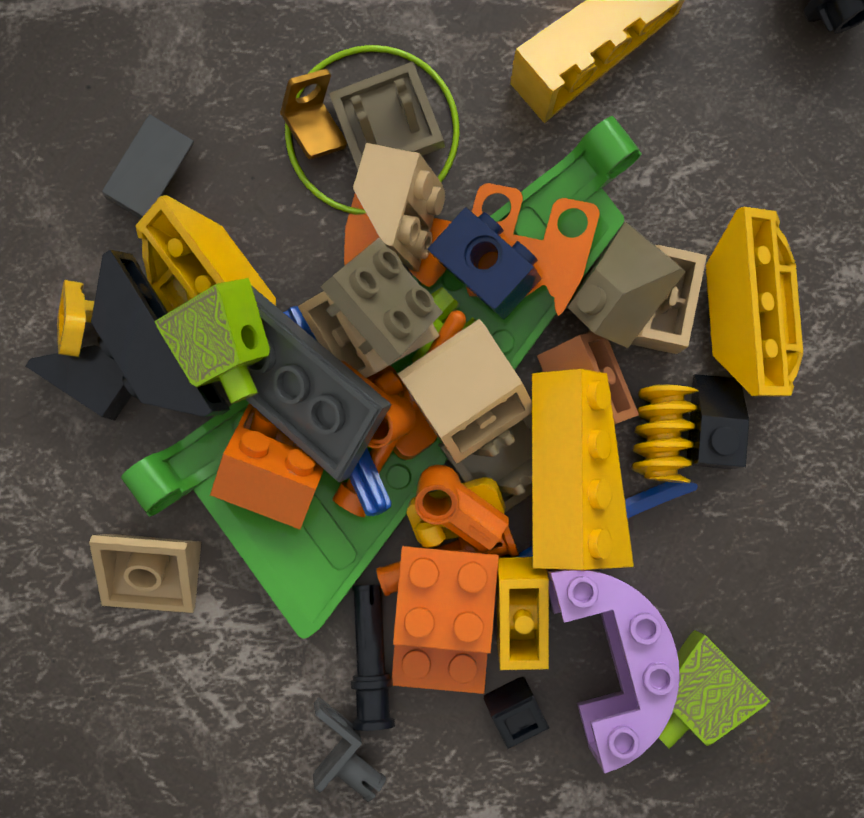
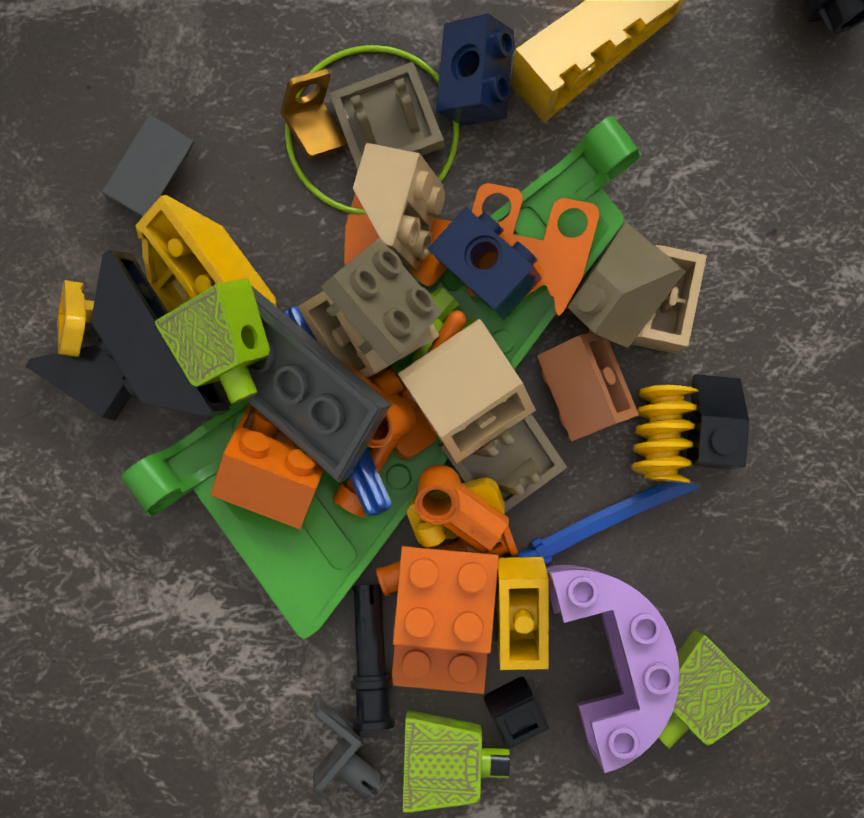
(146, 572): tan slope -> none
(446, 762): none -> lime torso
(475, 70): none -> dark blue brick
(576, 474): yellow wedge -> none
(755, 304): yellow wedge -> none

